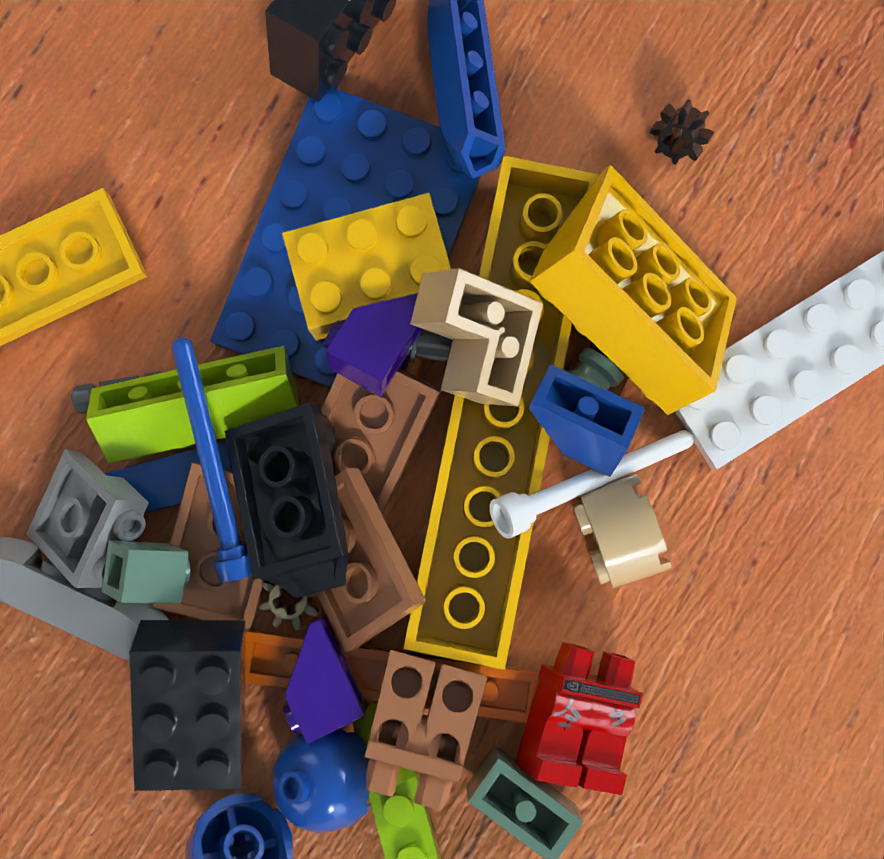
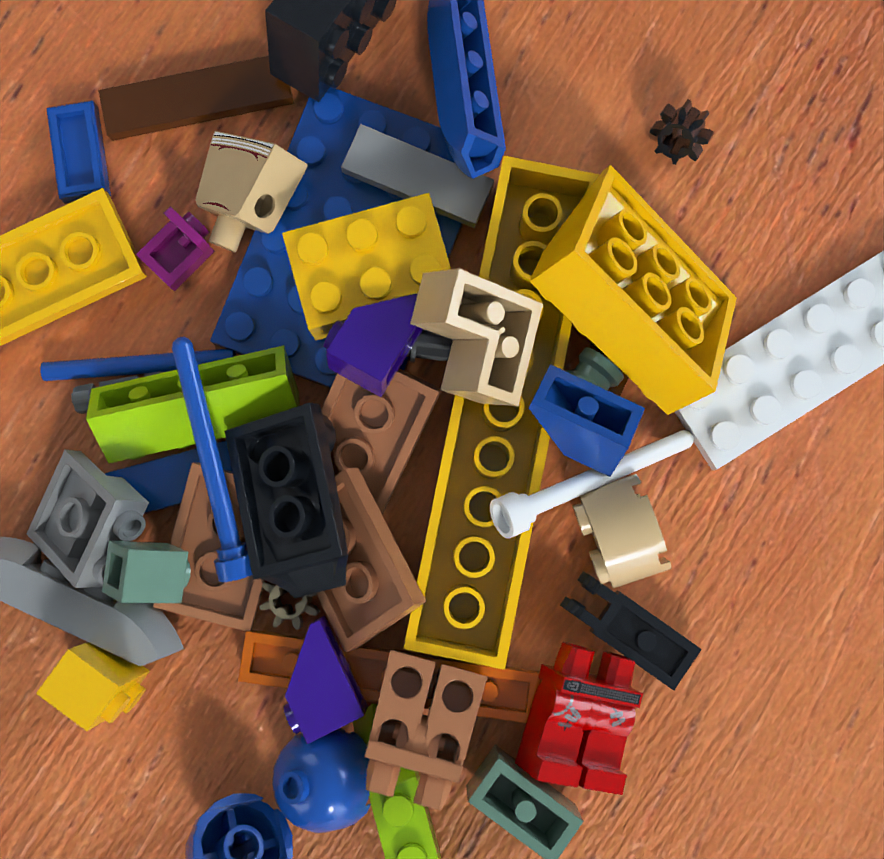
(77, 150): none -> blue tile
(93, 685): none -> yellow brick
(122, 365): none -> blue bar
(177, 249): none -> magenta bracket
(188, 704): black brick -> none
(192, 98): none -> reddish brown tile
(246, 186): none -> tan torso
(413, 172): none -> light grey tile
(636, 633): none -> black hinge

